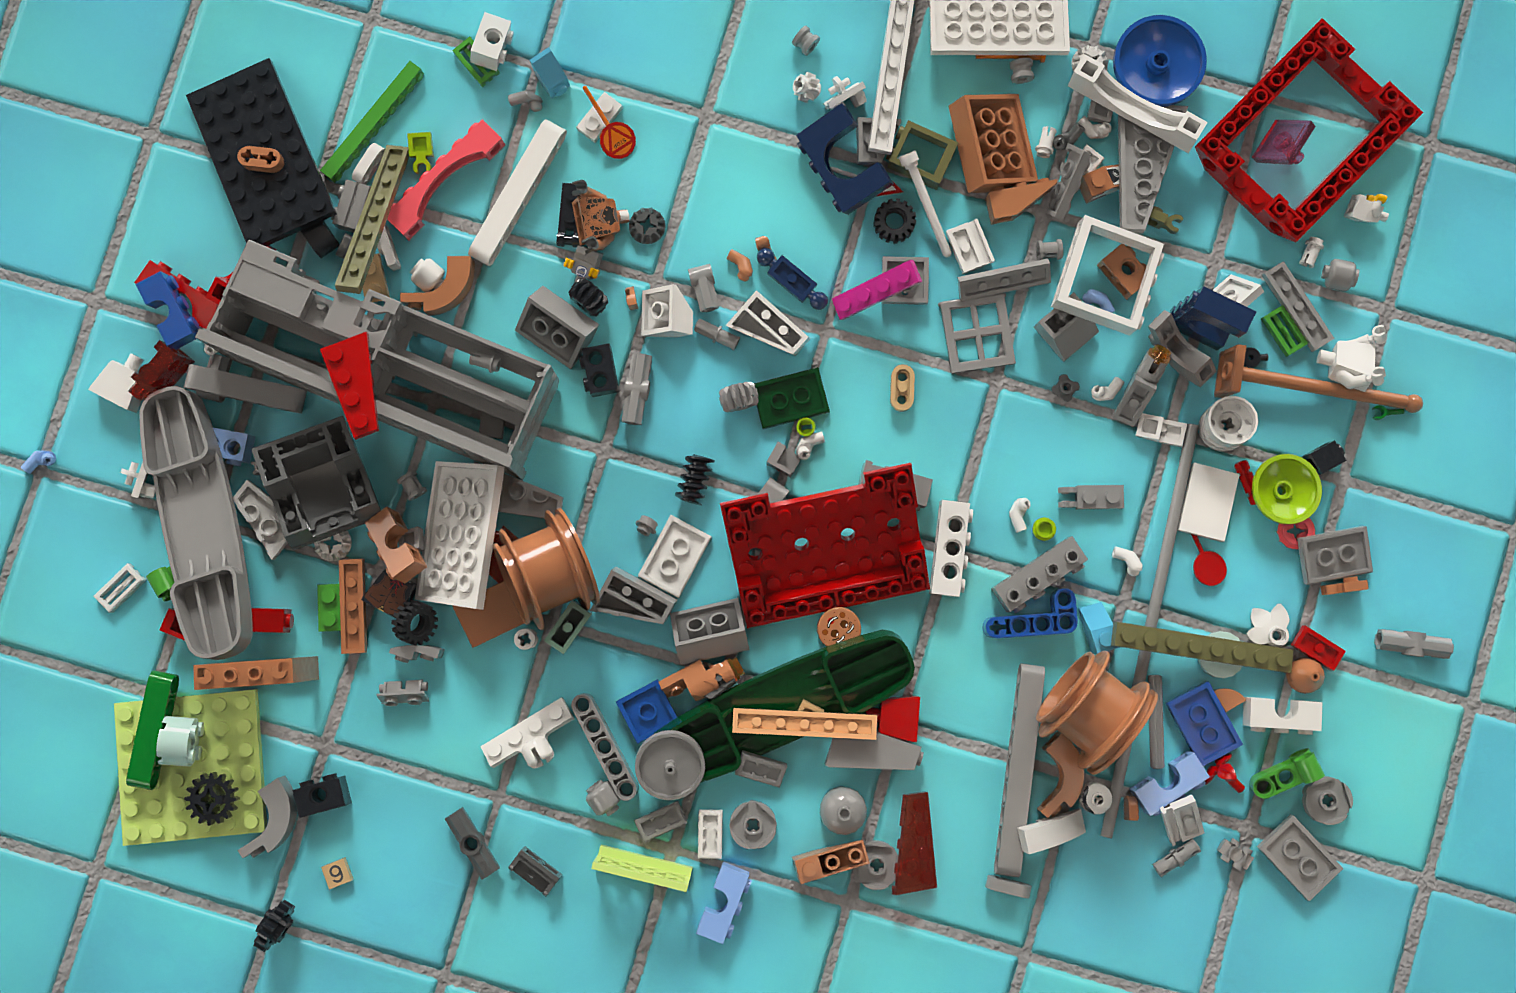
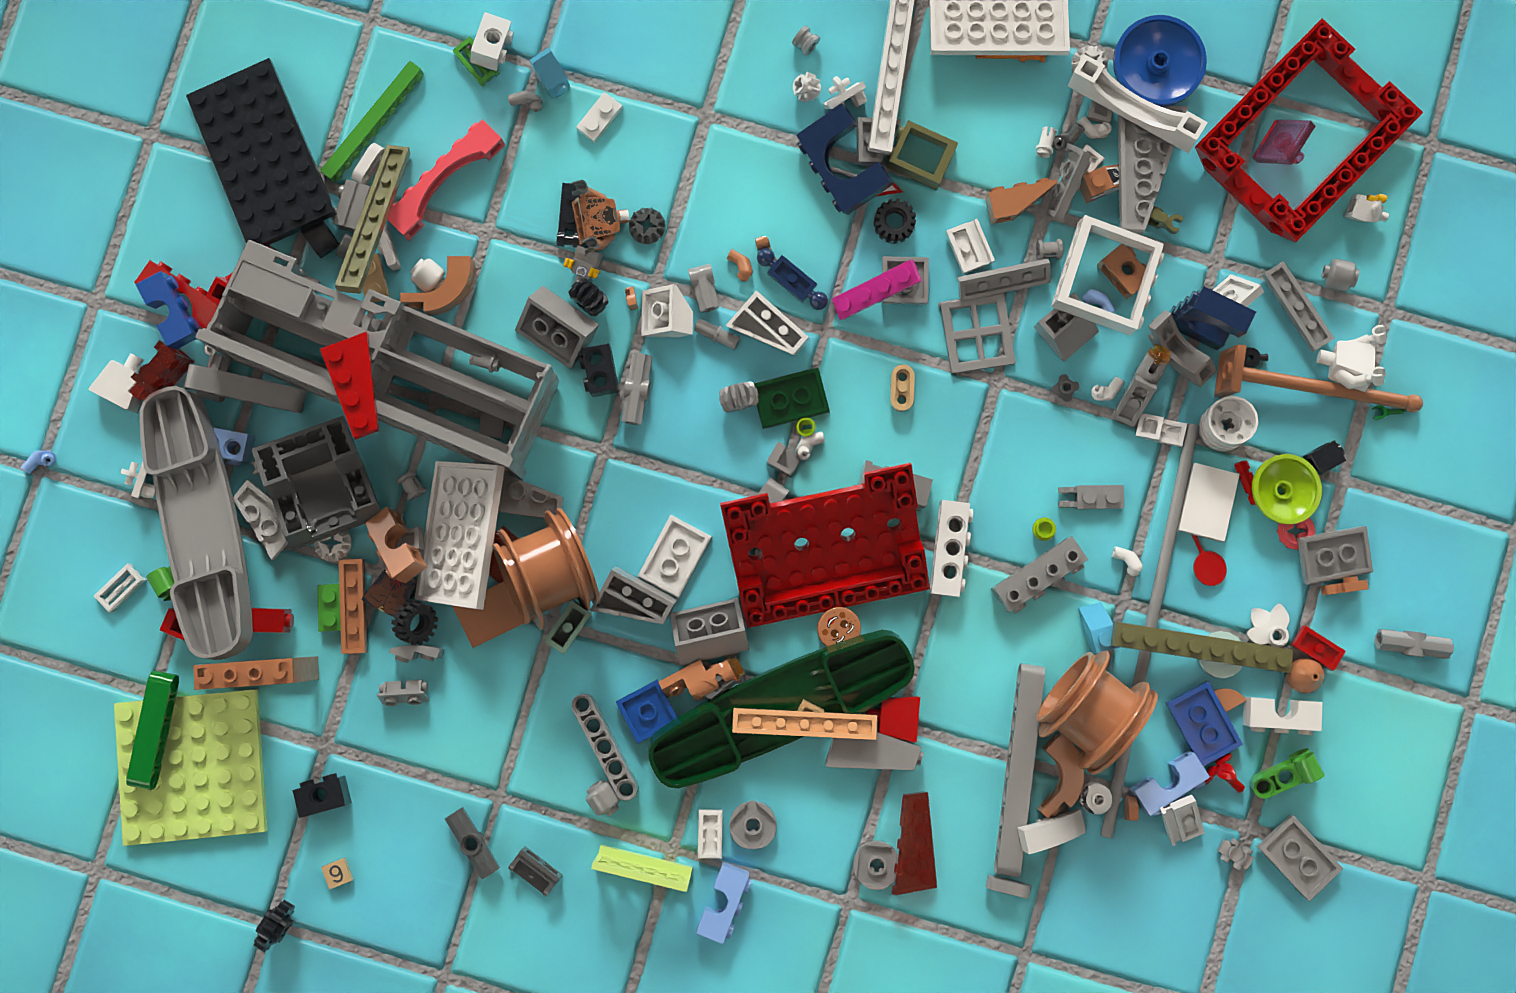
(179, 741): light aqua brick -> none
(209, 807): black gear -> none
(261, 155): nougat beam -> none
(282, 818): light grey arch -> none
(420, 147): lime plate -> none
(517, 192): white beam -> none
(519, 641): white bush -> none
(529, 737): white plate -> none
(617, 137): piece -> none
(646, 525): light grey plate -> none
(660, 821): light grey plate -> none
(669, 765): light grey piece -> none
(694, 479): black piece -> none
(761, 769): light grey plate -> none
(829, 861): nougat slope -> none
(843, 810): light grey cylinder -> none
(910, 162): white piece -> none
(992, 141): nougat slope -> none
(1017, 512): white arm -> none
(1021, 70): light grey wheel -> none
(1029, 620): blue beam -> none
(1156, 727): light grey axle -> none
(1176, 857): light grey pin -> none
(1277, 336): bright green tile -> none
(1311, 251): white pin -> none
(1339, 806): light grey plate -> none

